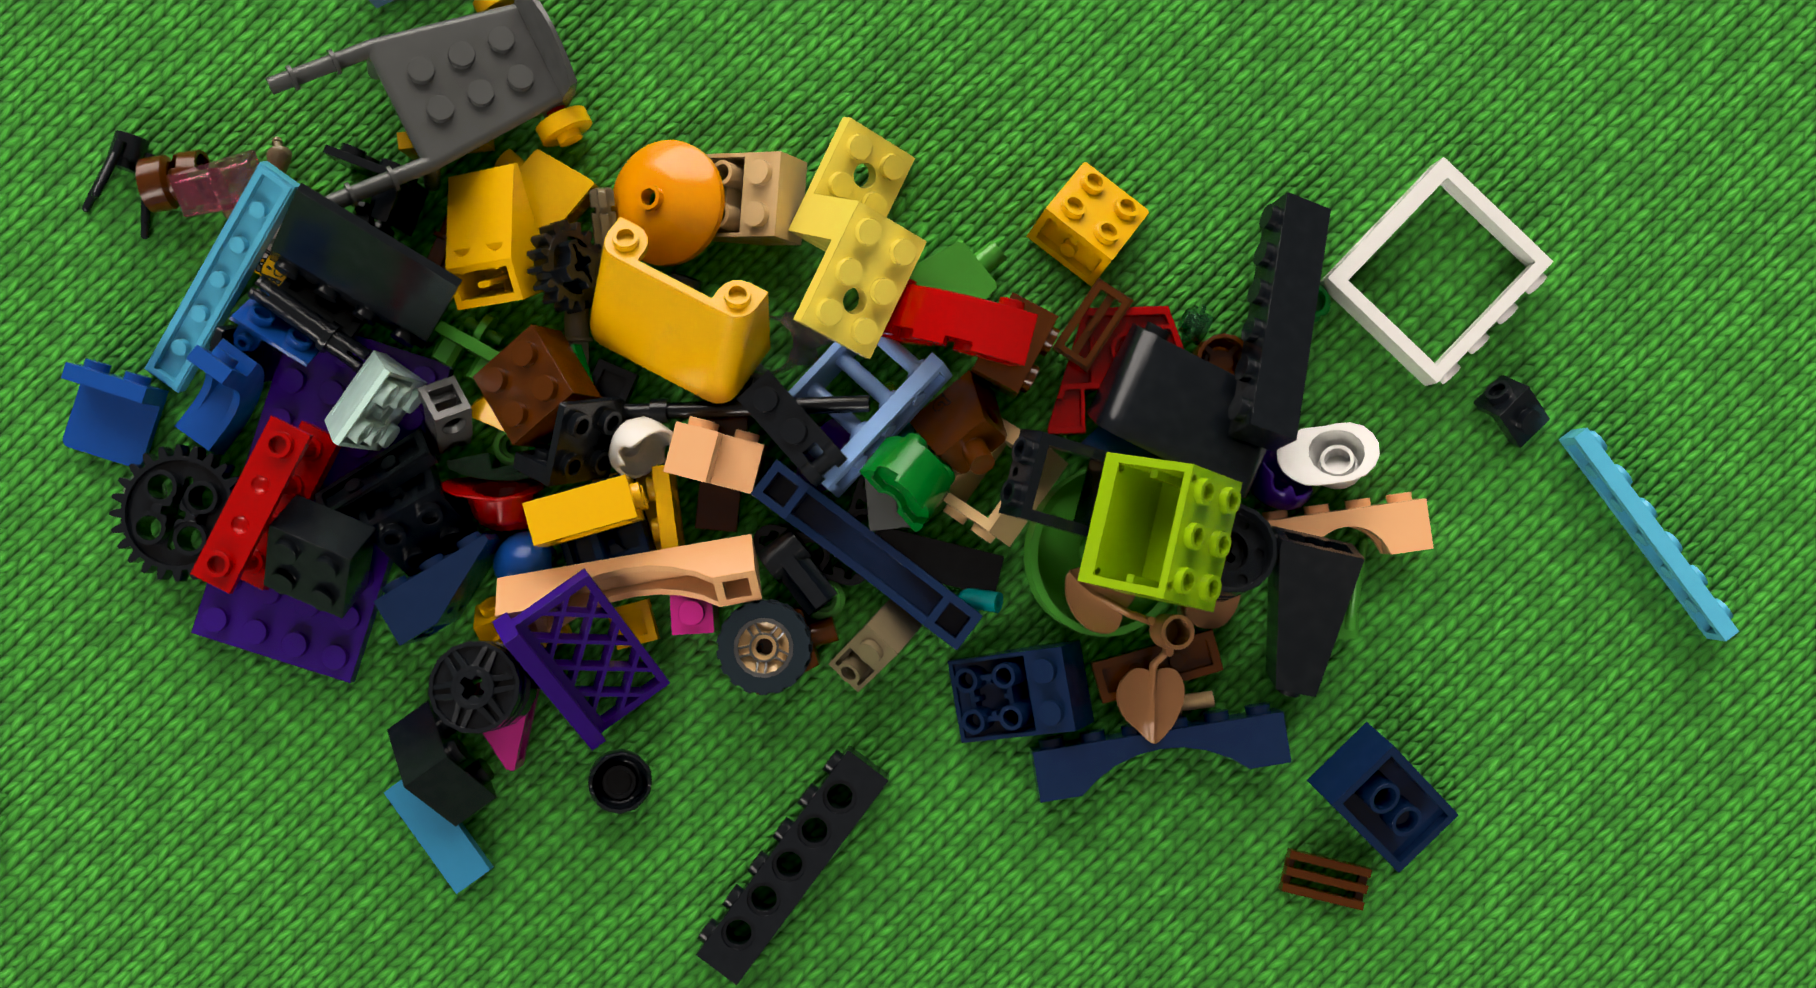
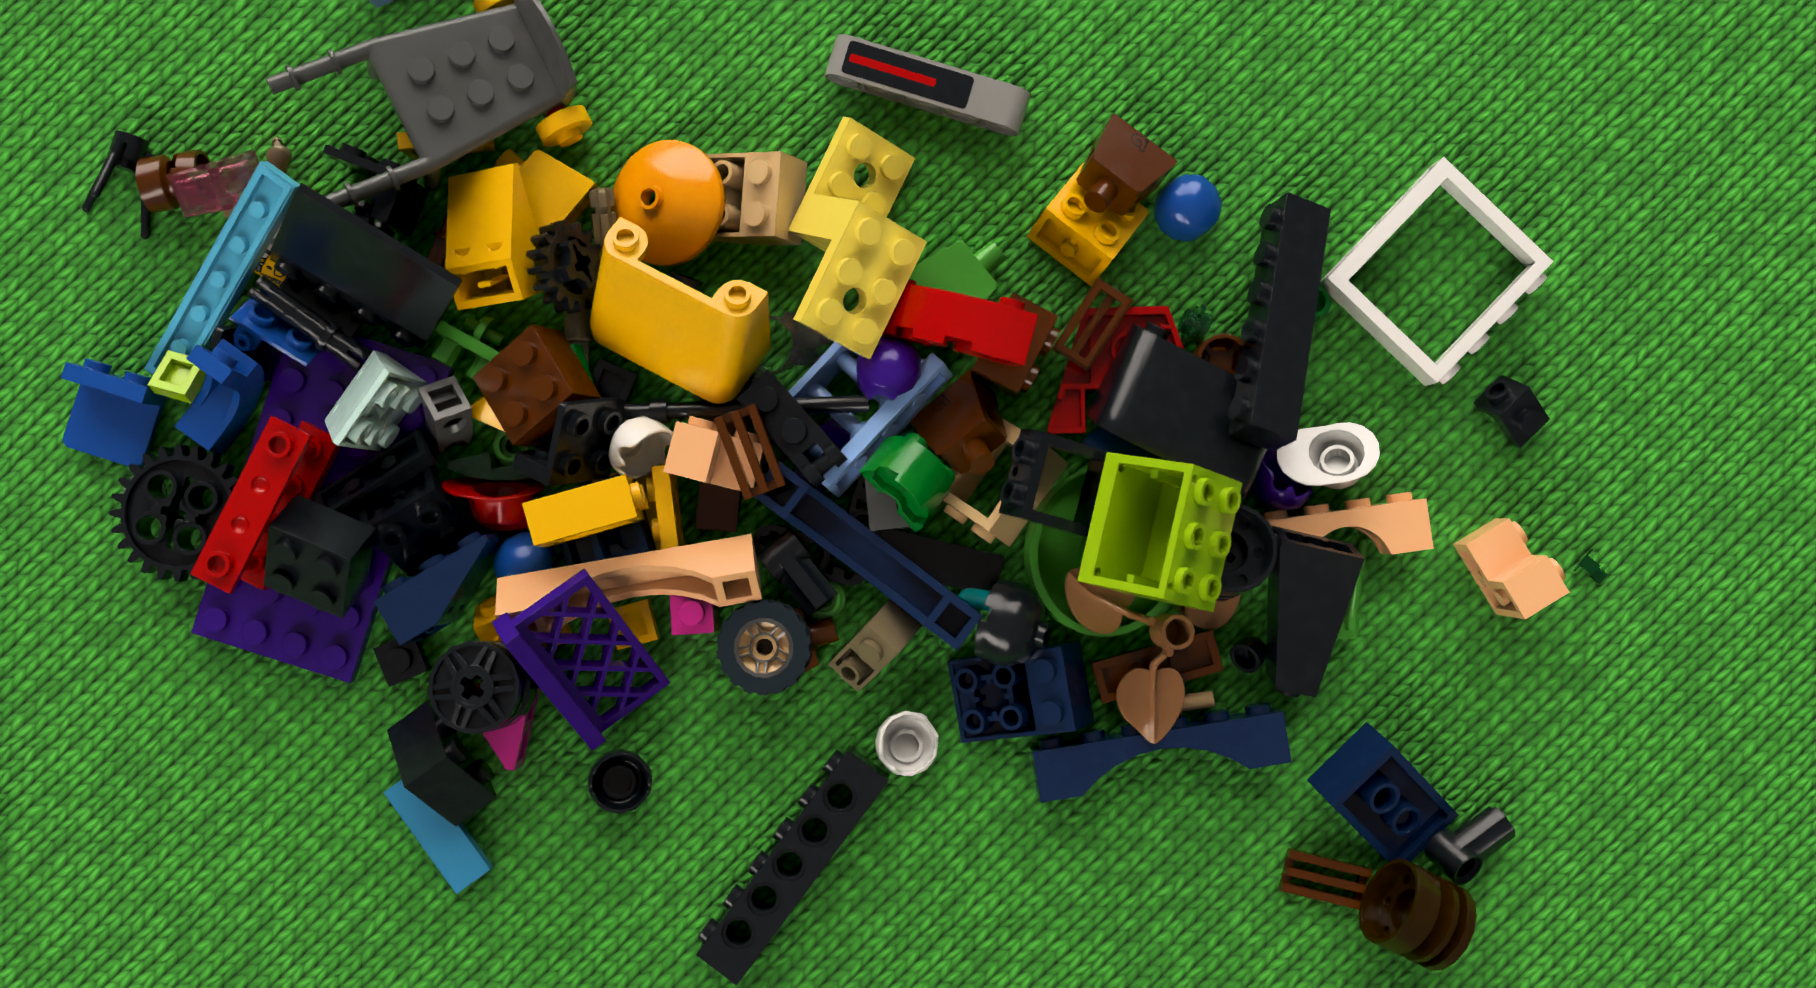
(177, 378): none -> lime plate
(402, 661): none -> black plate
(763, 486): none -> reddish brown tile
(890, 371): none -> dark purple hair
(907, 743): none -> white hair
(927, 85): none -> beam
(1013, 625): none -> black cylinder
(1122, 168): none -> reddish brown torso
(1187, 207): none -> blue hair
(1248, 654): none -> black hinge
(1417, 915): none -> dark brown wheel
(1462, 851): none -> black piece
(1508, 573): none -> light nougat brick
(1592, 567): none -> dark green piece
(1657, 545): medium azure plate -> none

